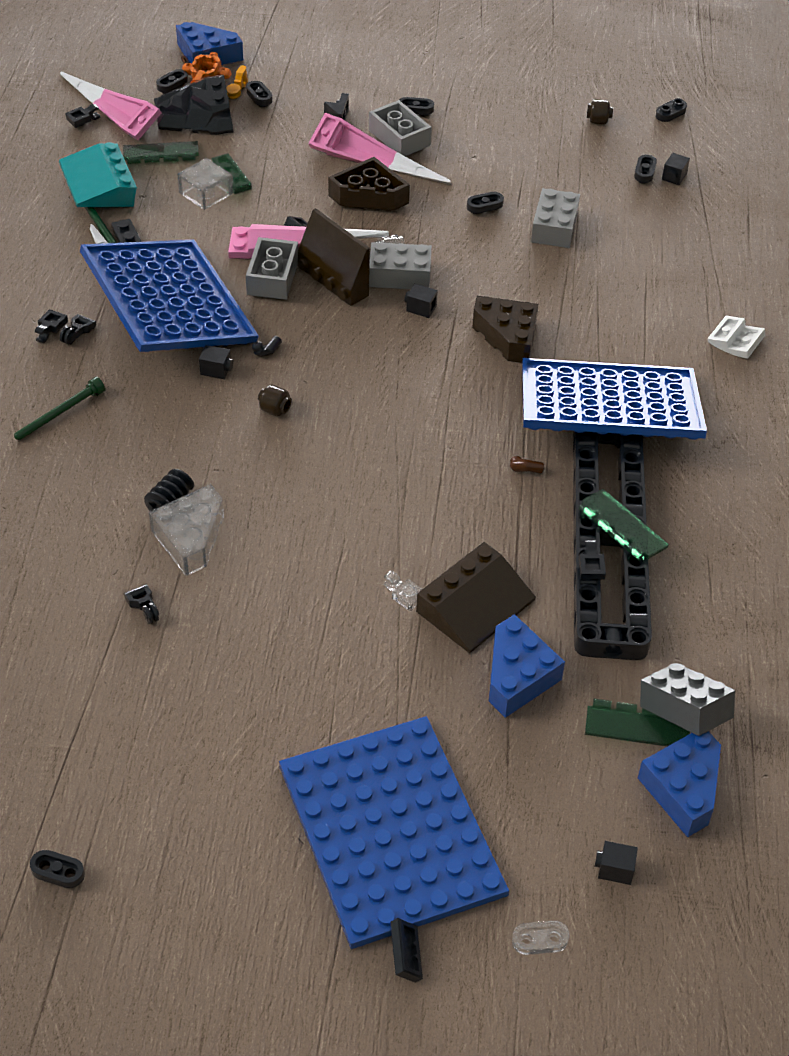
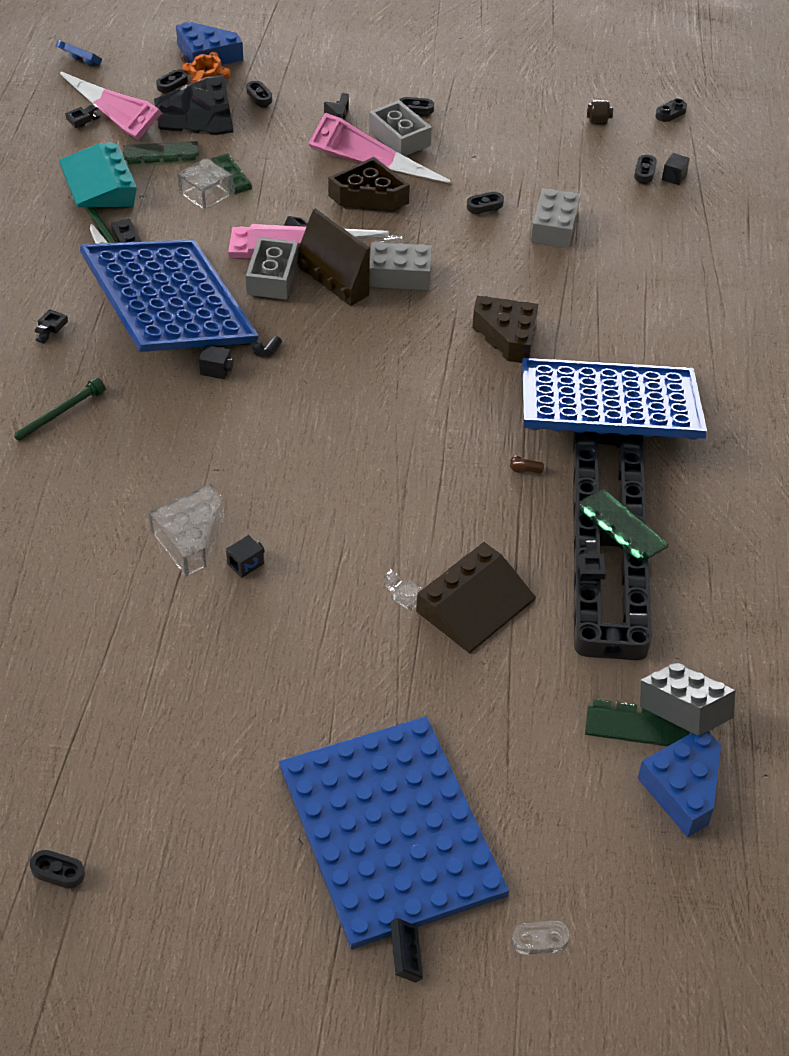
(71, 333): black piece -> none
(76, 53): none -> blue plate
(145, 604): black piece -> none
(171, 487): black piece -> none
(240, 81): light orange piece -> none
(245, 555): none -> black brick
(274, 400): dark brown head -> none
(421, 300): black brick -> none
(520, 666): blue brick -> none
(616, 862): black brick -> none
(736, 337): white slope -> none

